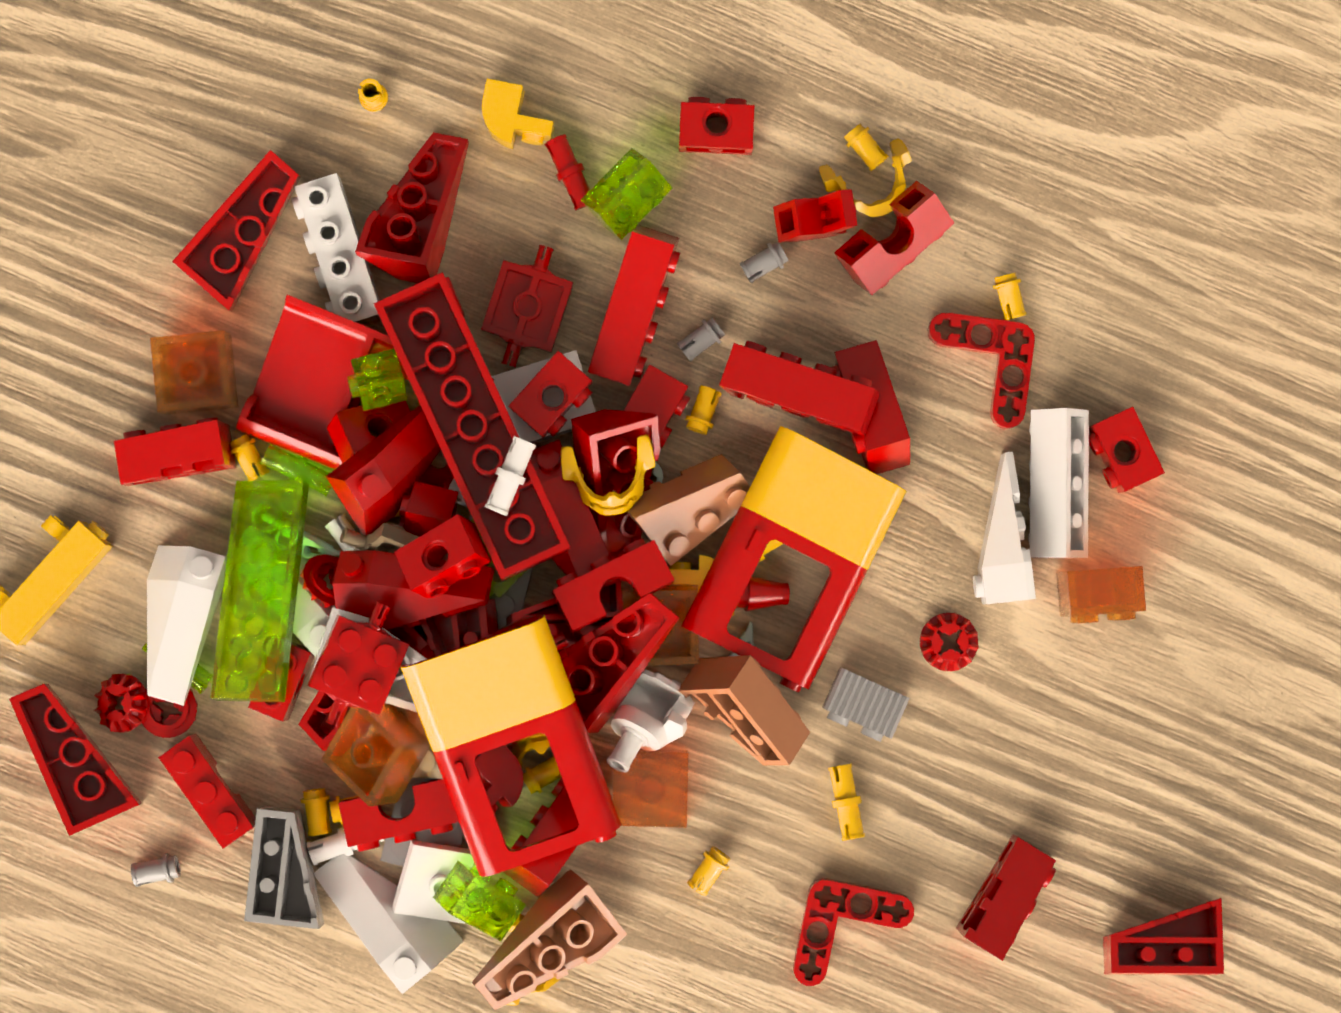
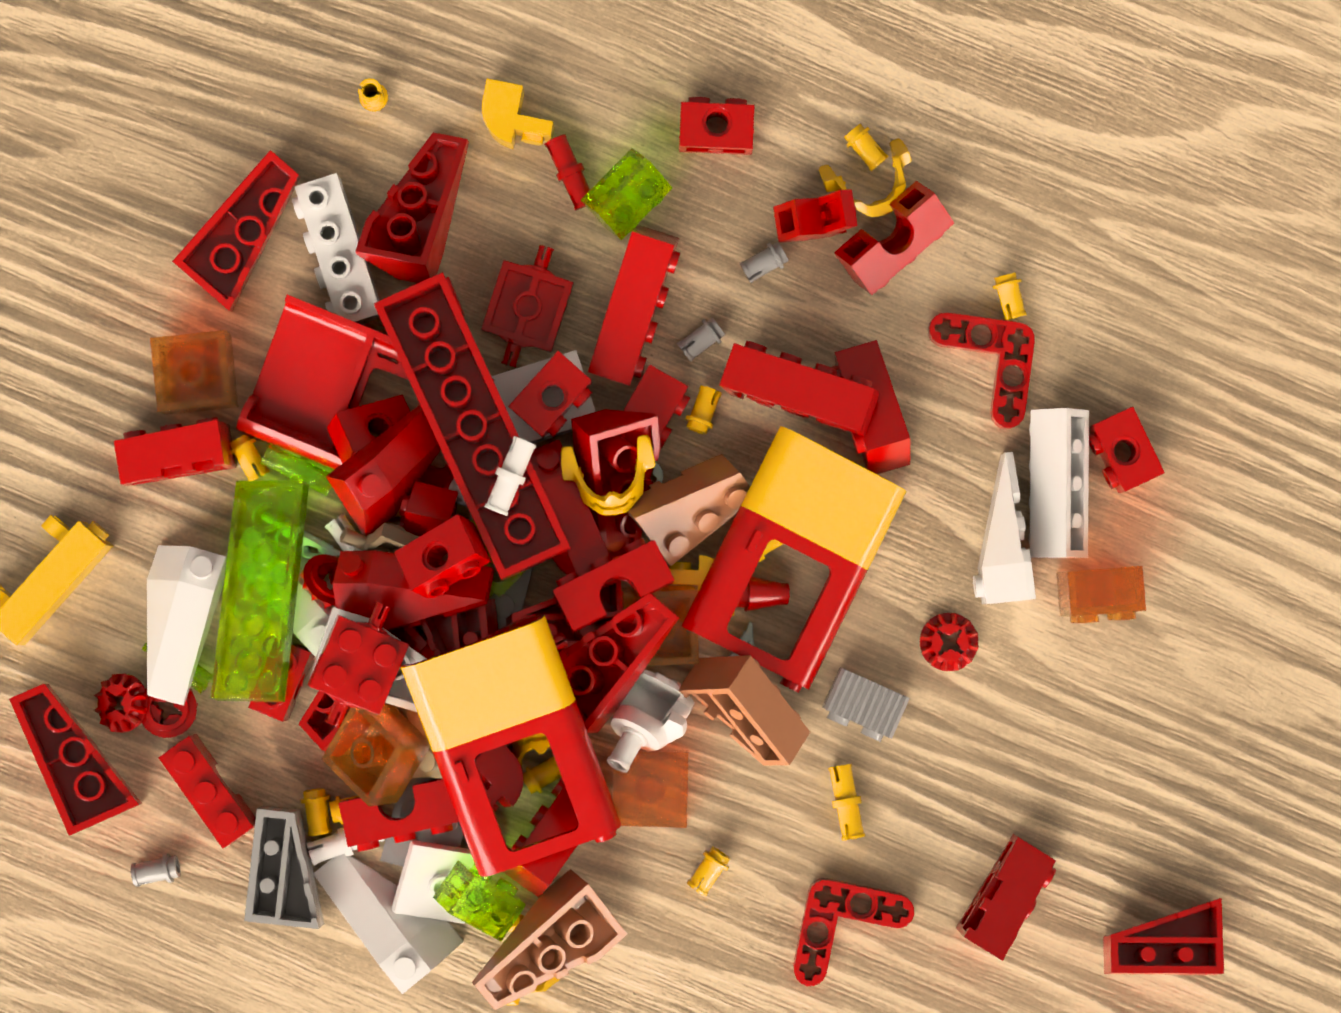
(377, 380): clear neon green brick -> none

